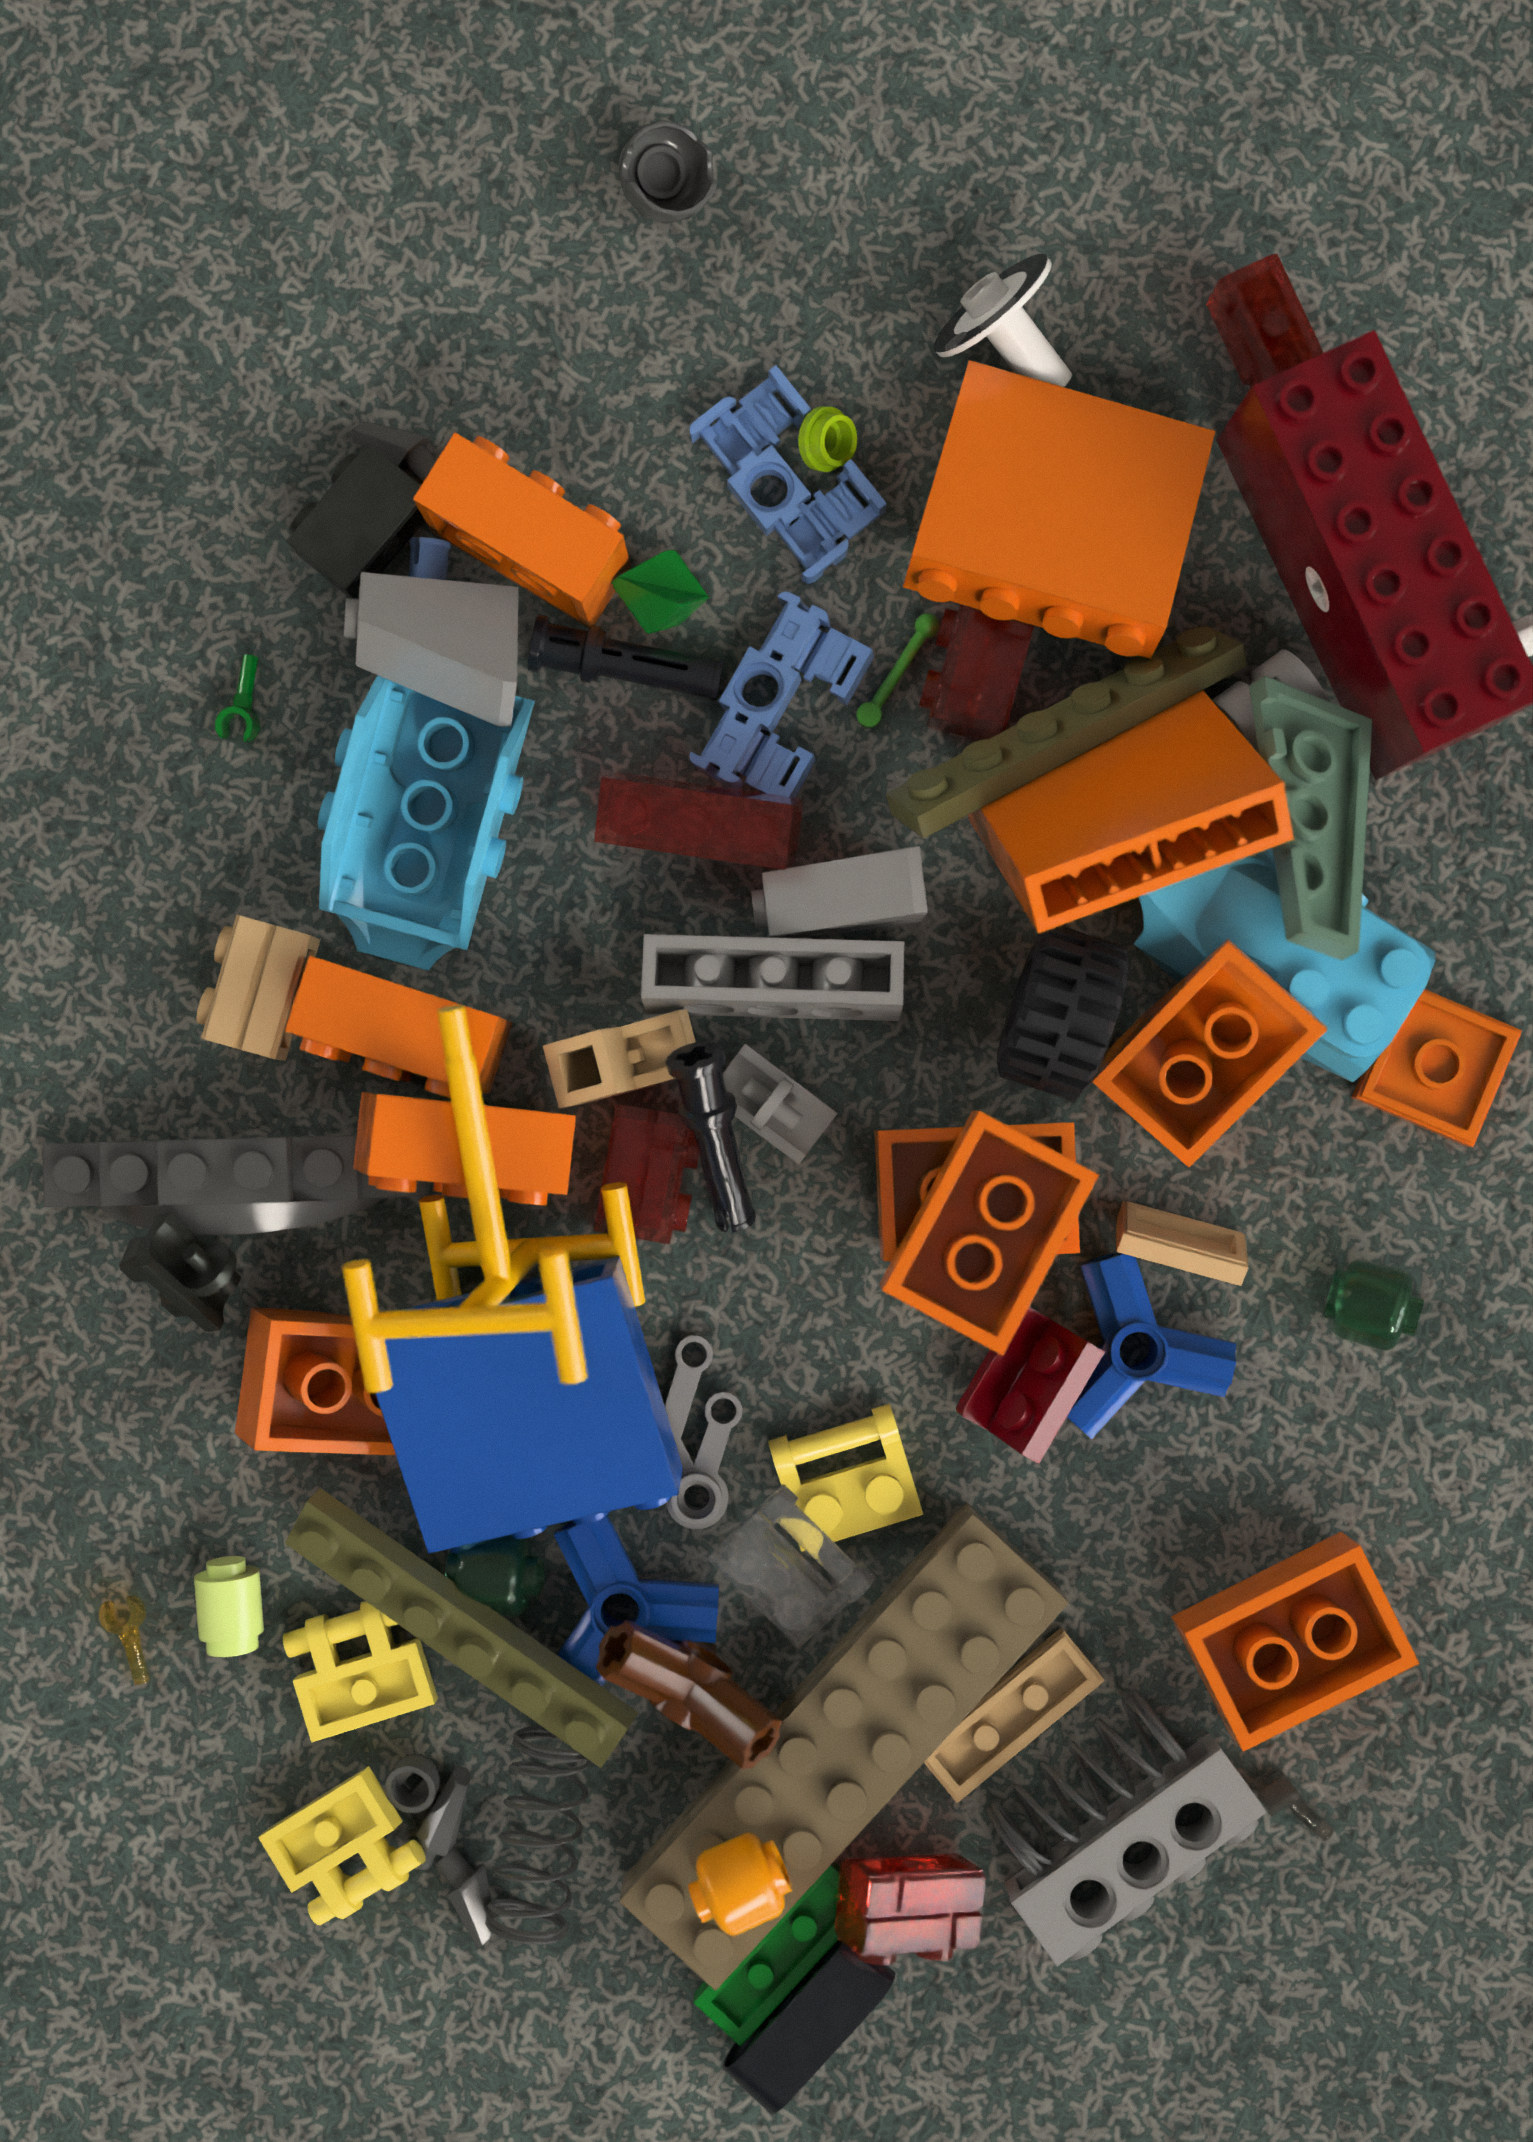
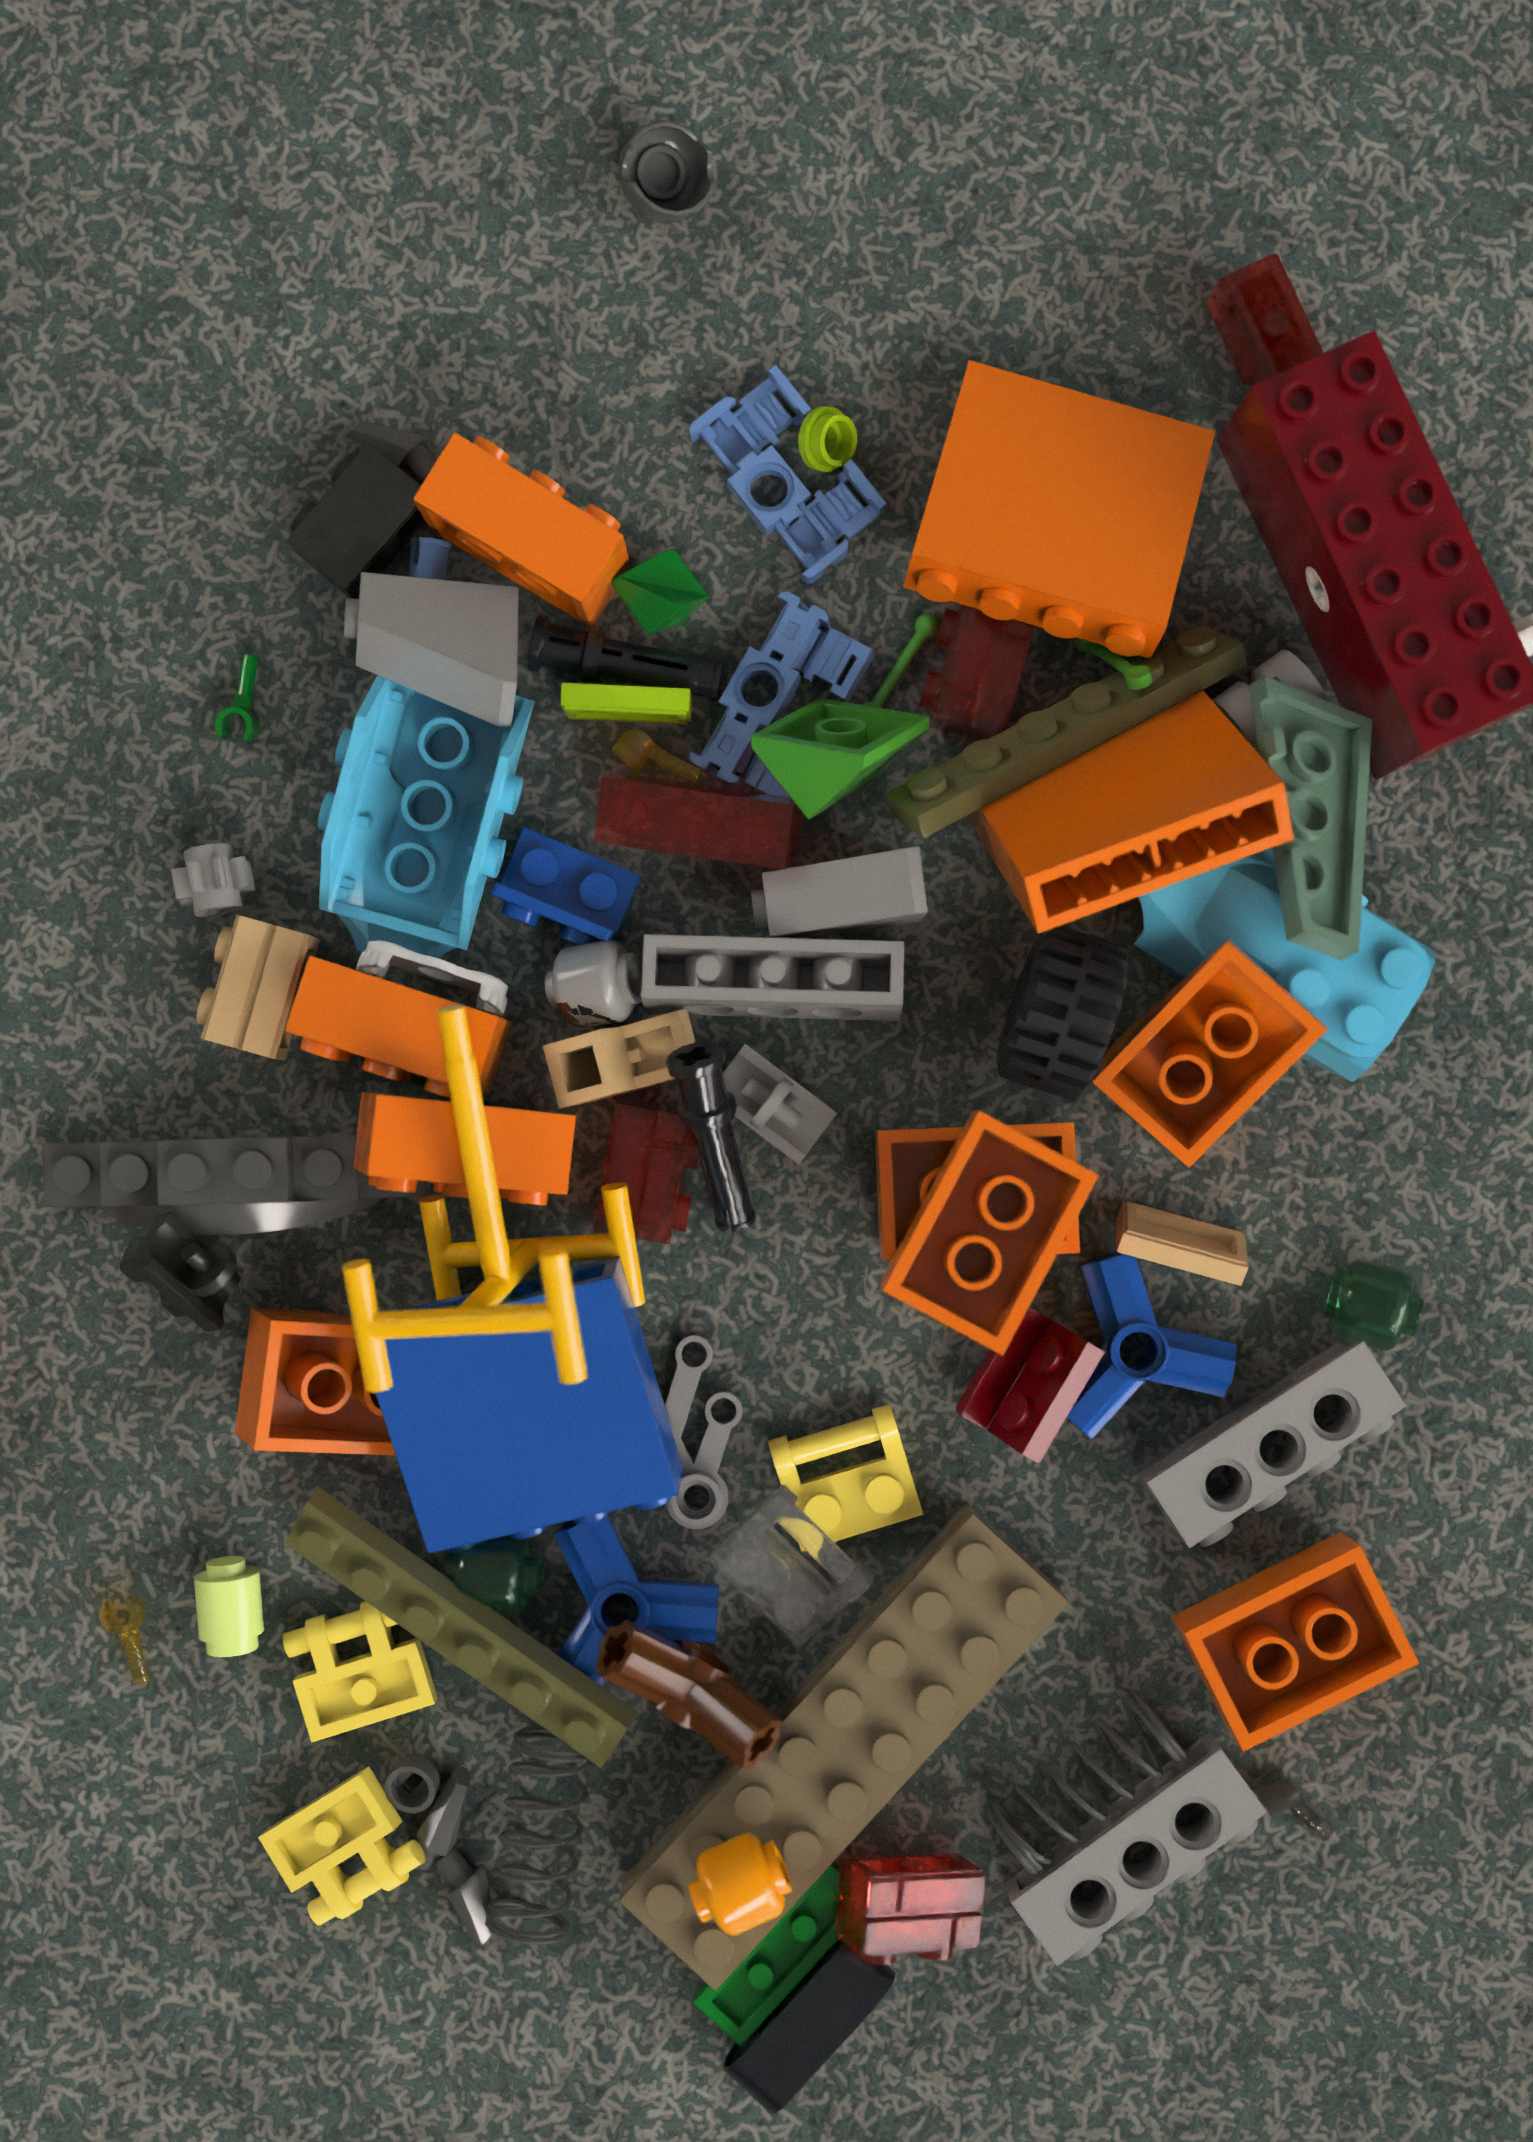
(212, 880): none -> light grey gear
(382, 954): none -> white piece
(565, 888): none -> blue bracket
(595, 983): none -> light grey head
(626, 703): none -> lime tile
(637, 749): none -> clear yellow hand
(834, 749): none -> bright green slope
(995, 311): white piece -> none
(1014, 1713): tan tile -> none
(1136, 676): none -> bright green hinge
(1365, 1412): none -> light grey brick
(1441, 1068): orange tile -> none

